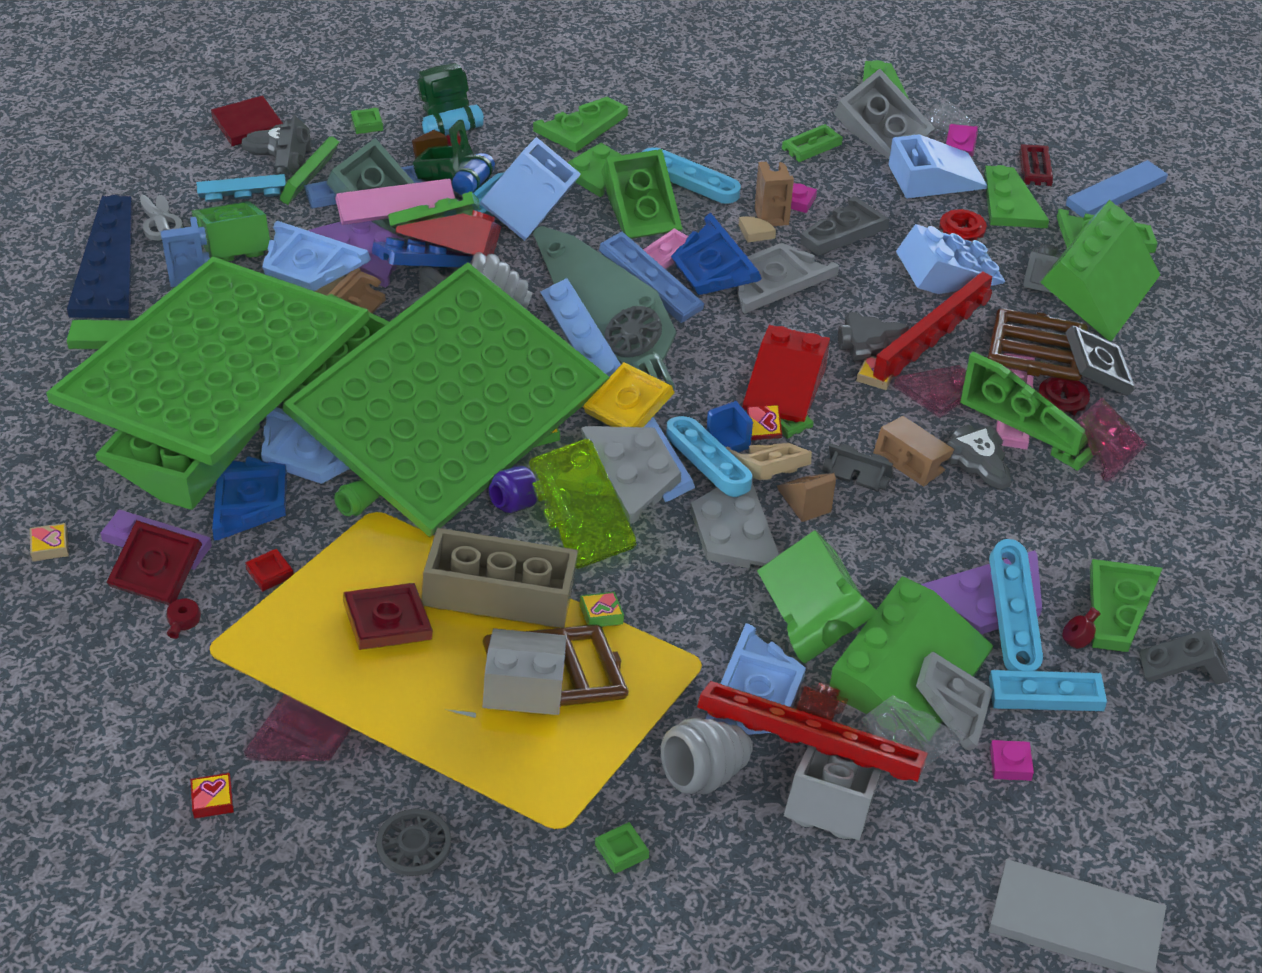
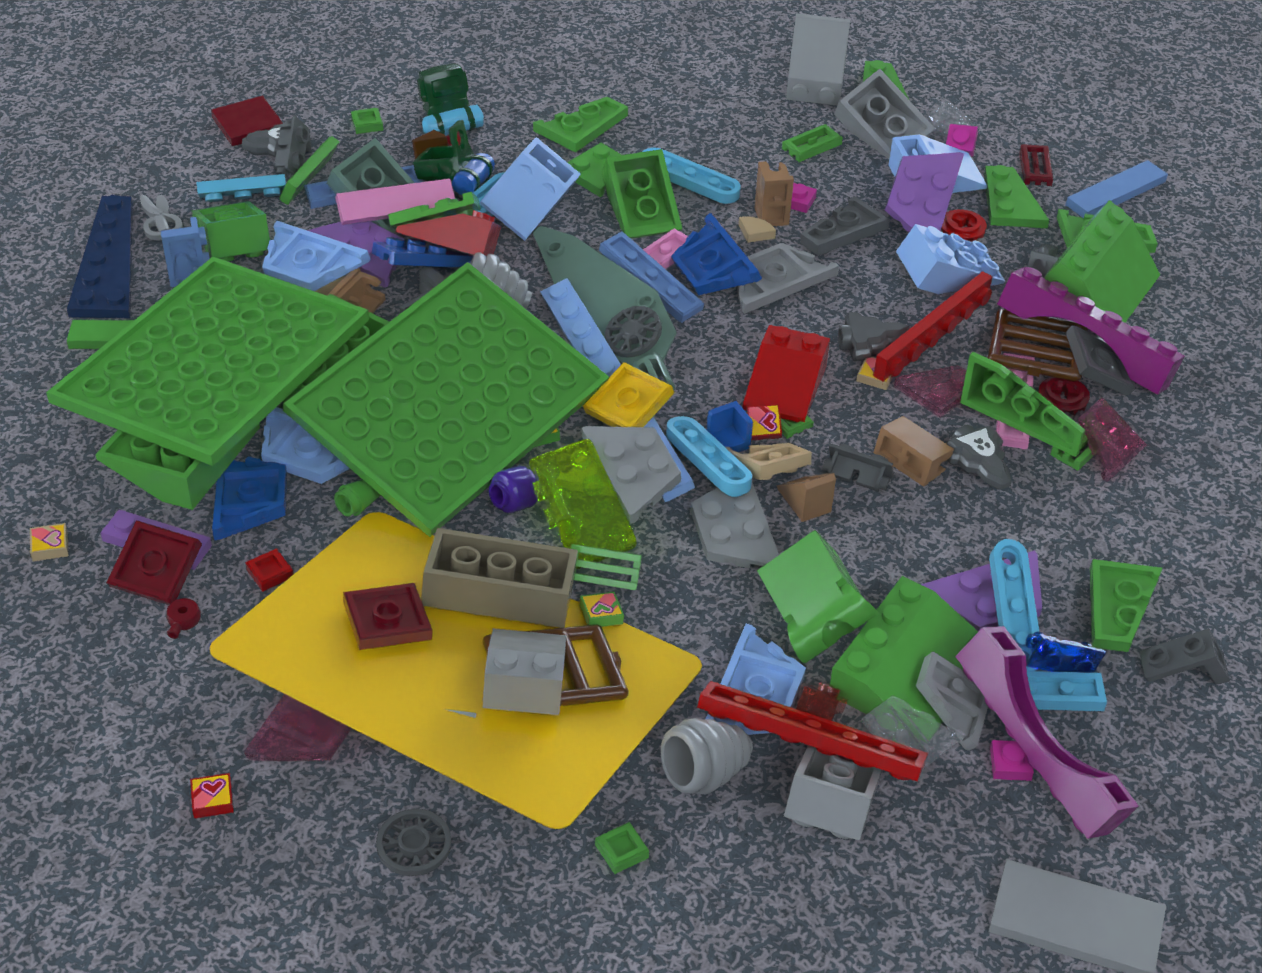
(632, 585): none -> bright green tile
(818, 59): none -> light grey slope
(923, 189): none -> medium lavender wing
(999, 670): none -> magenta arch
(1062, 655): none -> clear blue hinge
(1081, 629): dark red piece -> none
(1144, 358): none -> magenta arch

